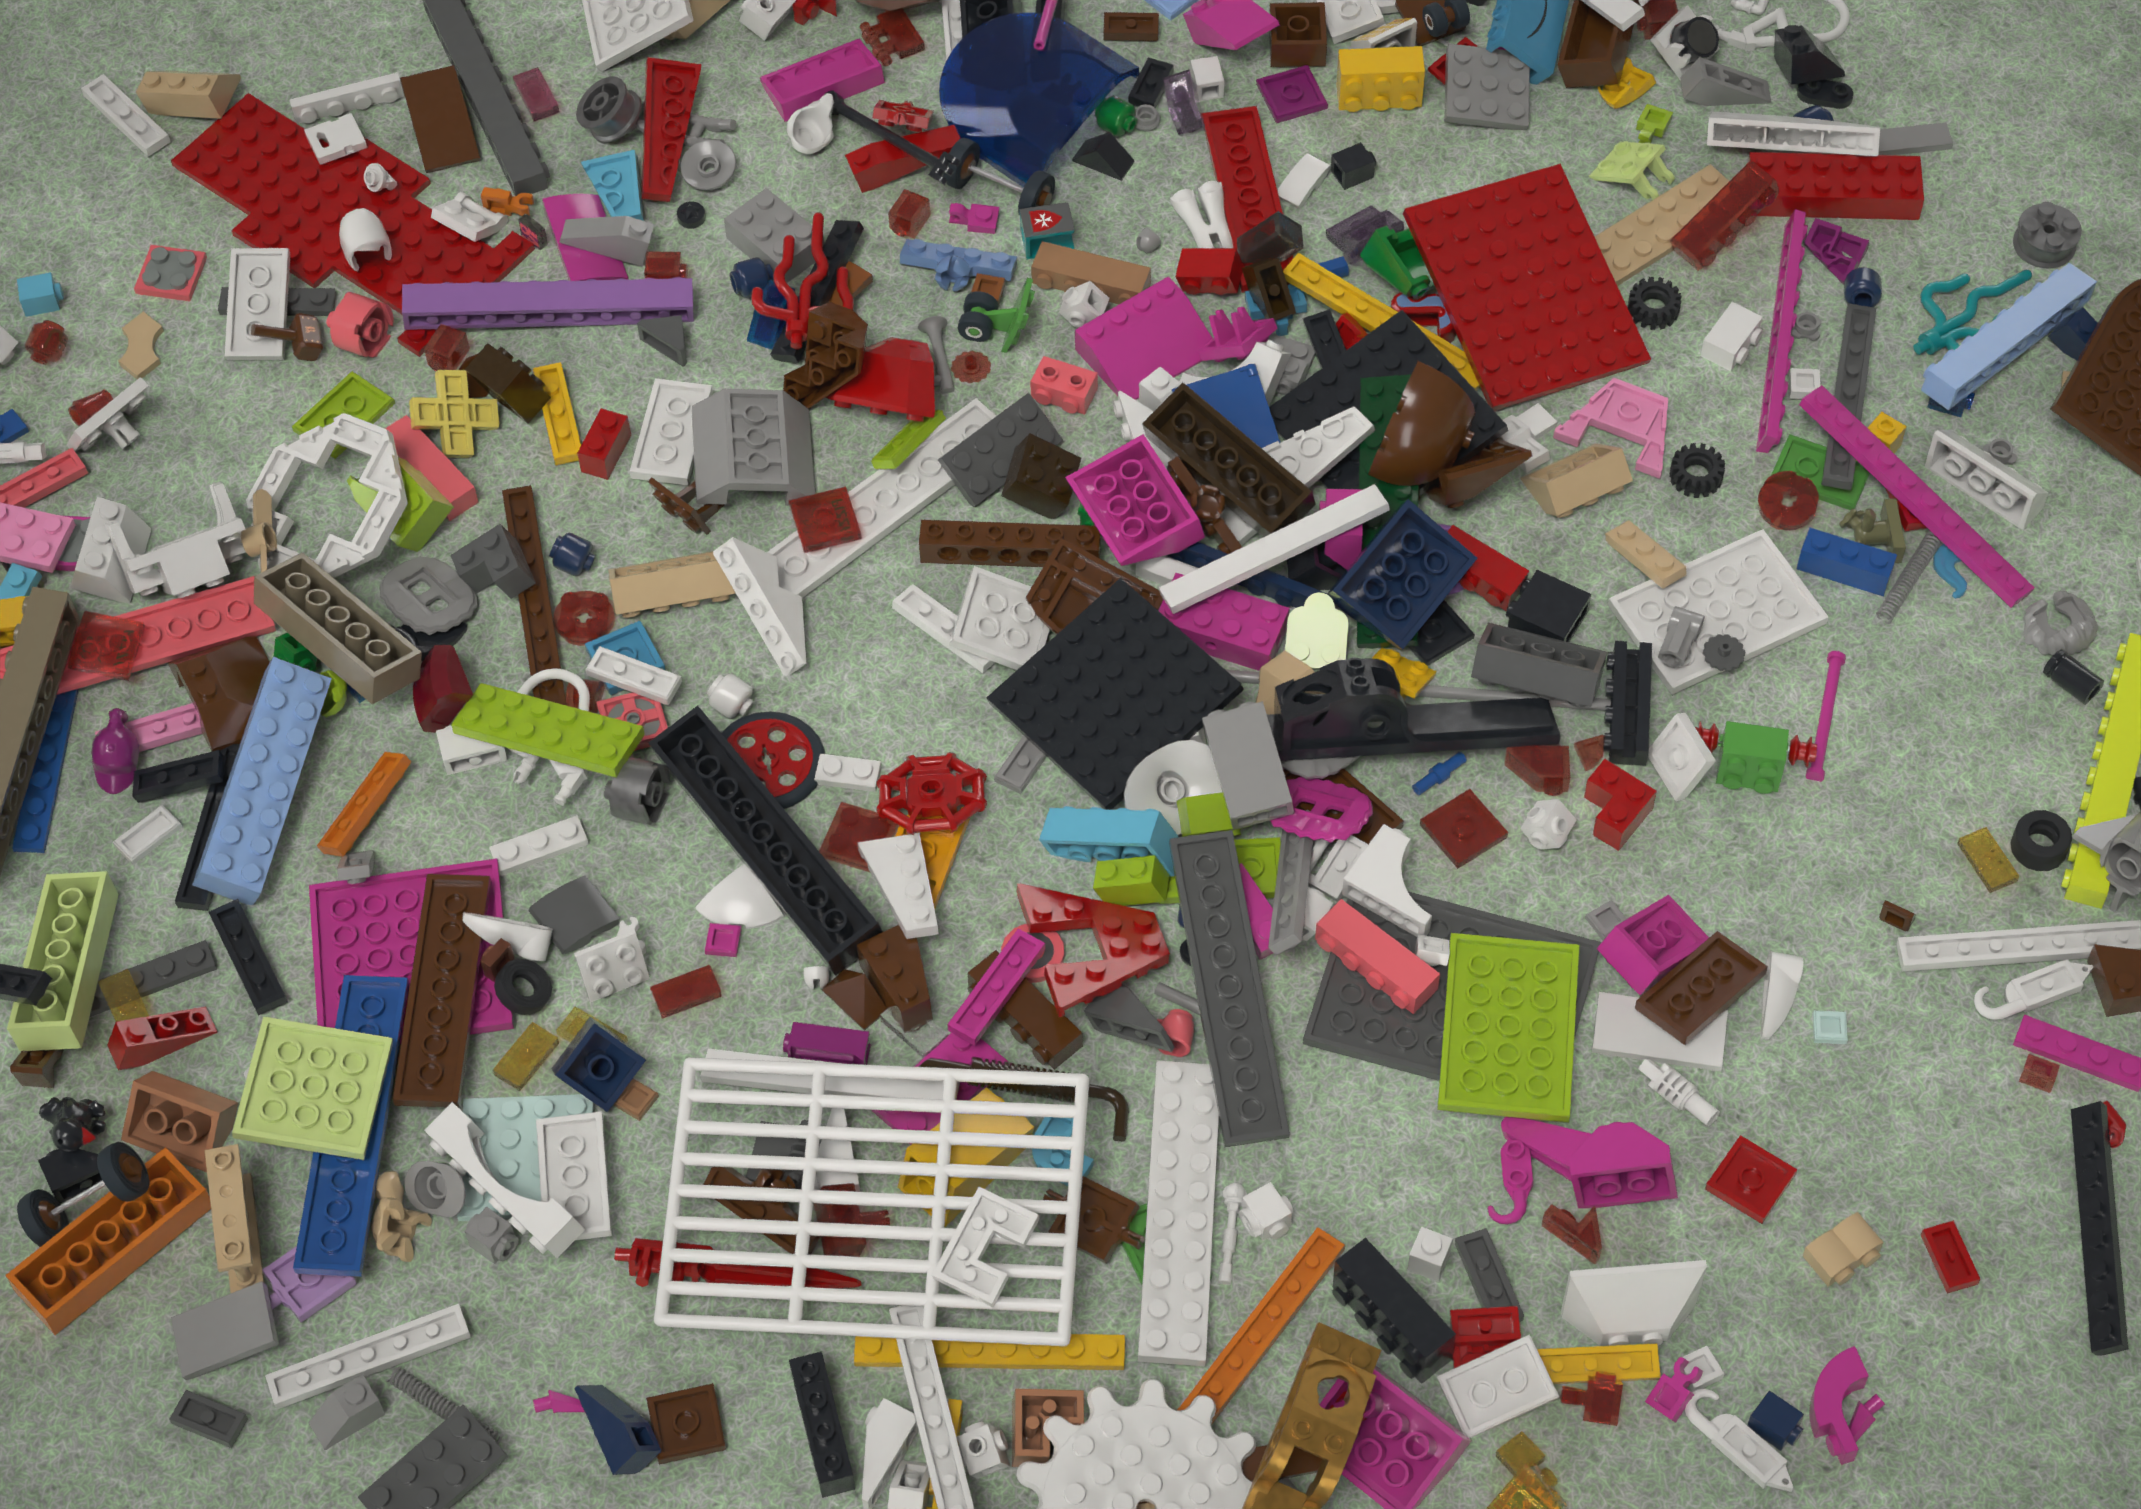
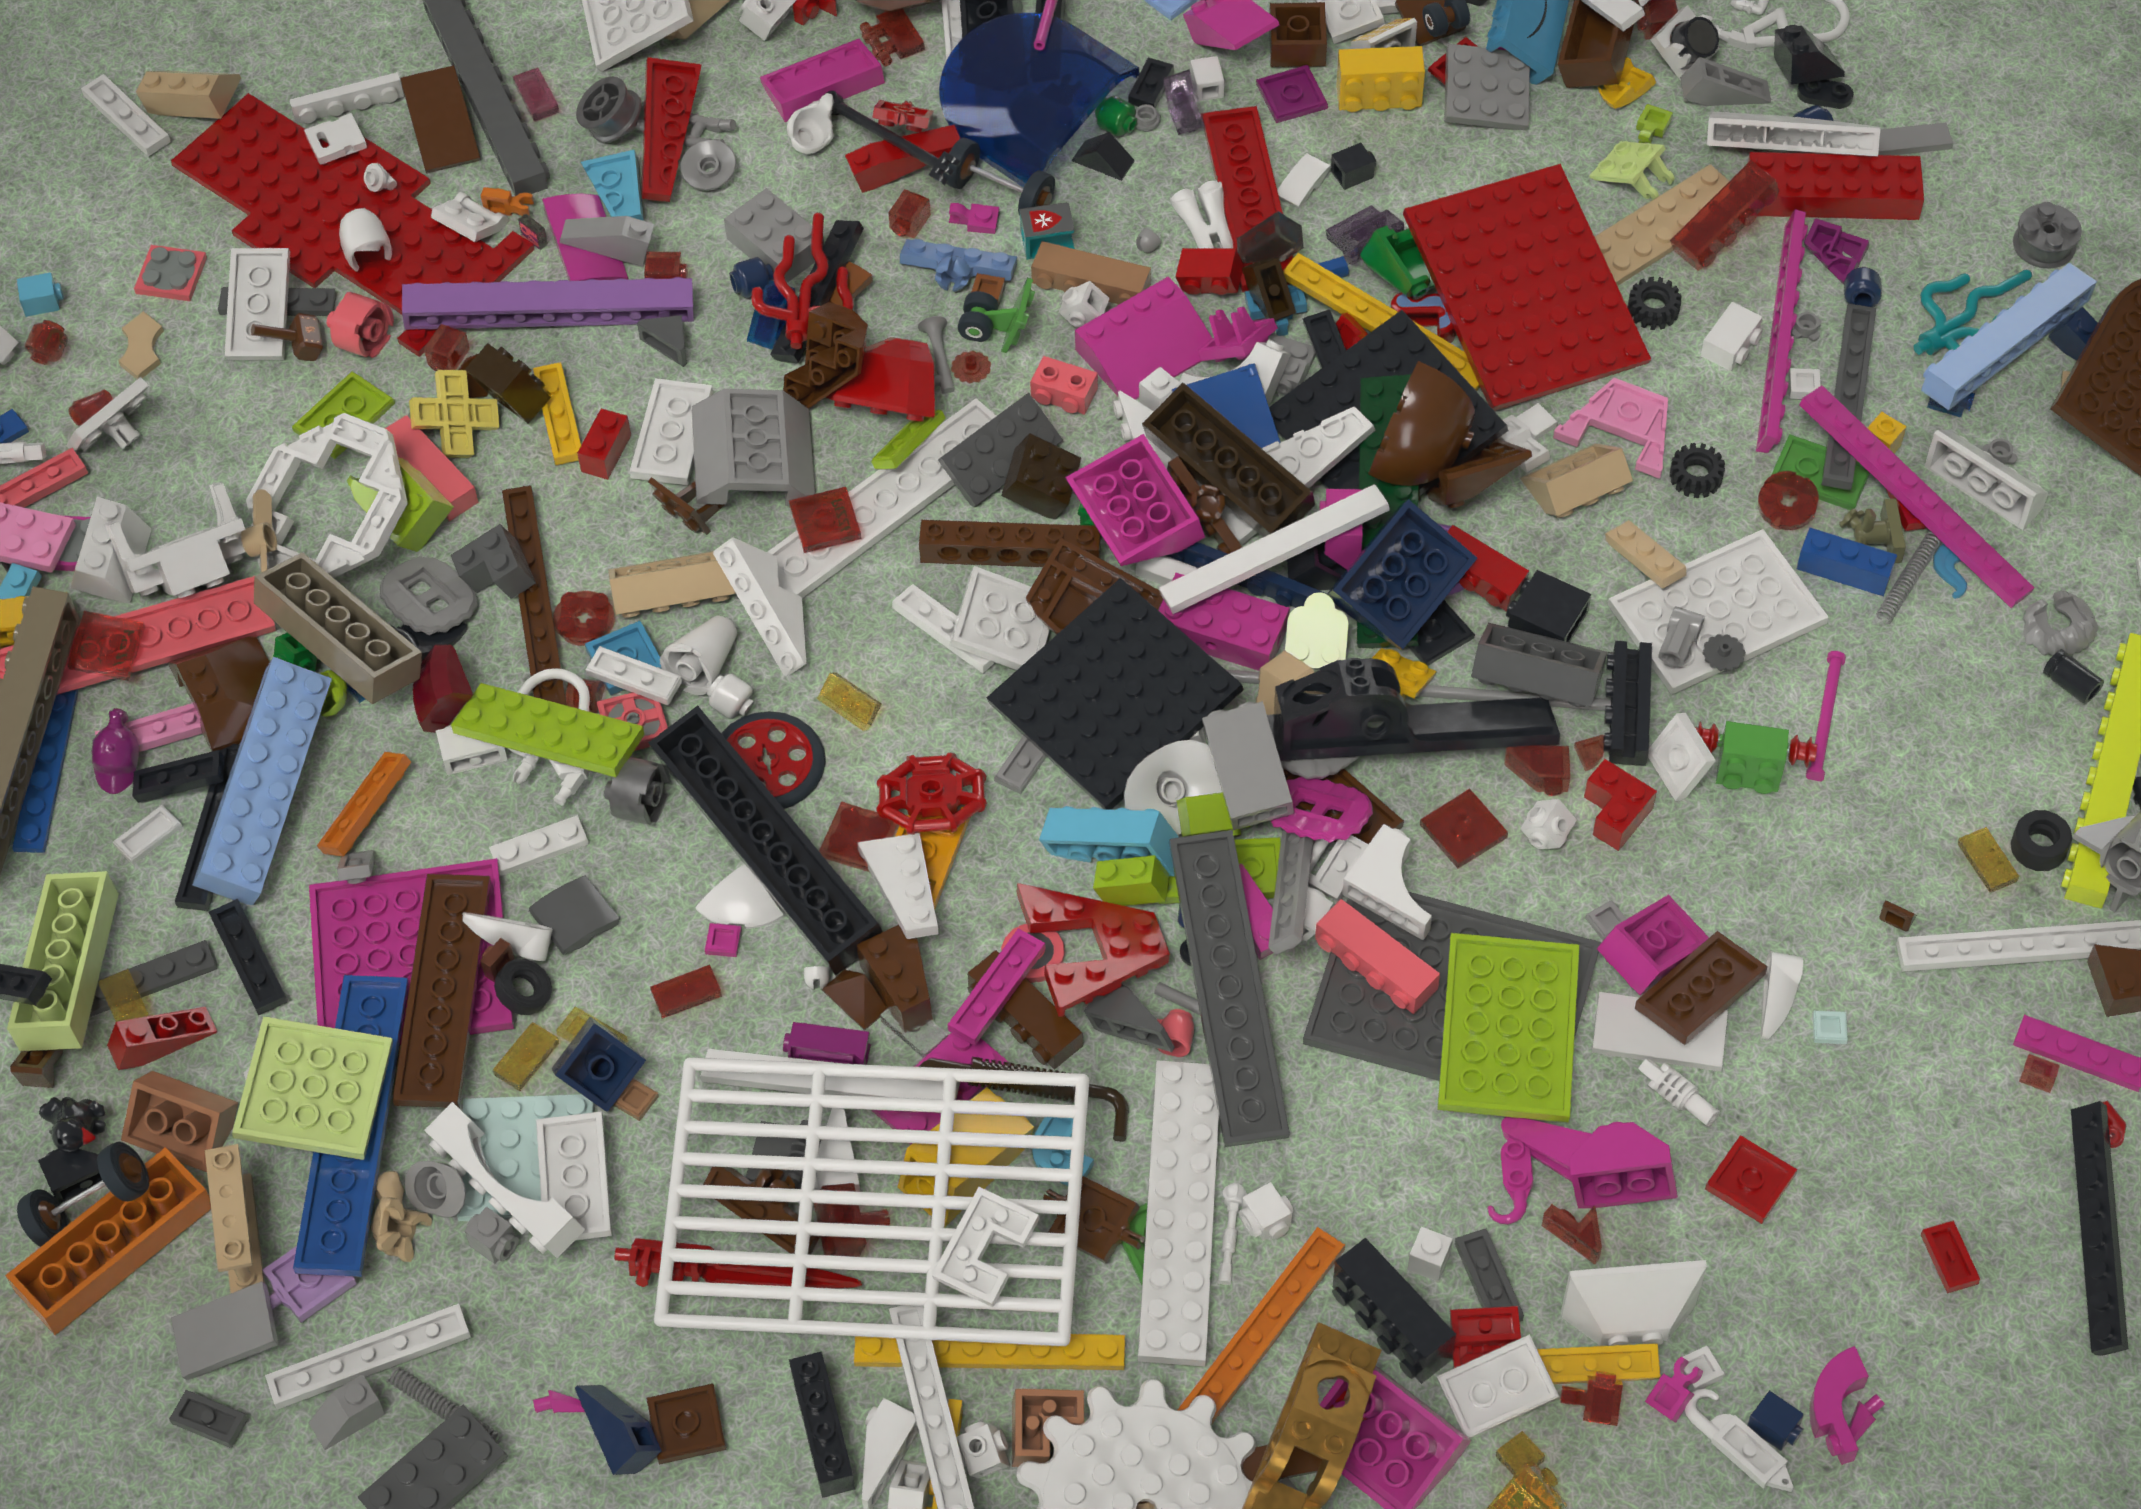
(572, 554): dark blue head -> none
(613, 963): white plate -> none
(691, 215): black tile -> none
(700, 654): none -> white cone
(847, 772): white plate -> none
(849, 701): none -> clear yellow plate
(1131, 26): reddish brown plate -> none
(1432, 950): white plate -> none
(1439, 773): blue bar -> none
(1843, 1250): tan brick -> none
(2036, 989): white plate -> none

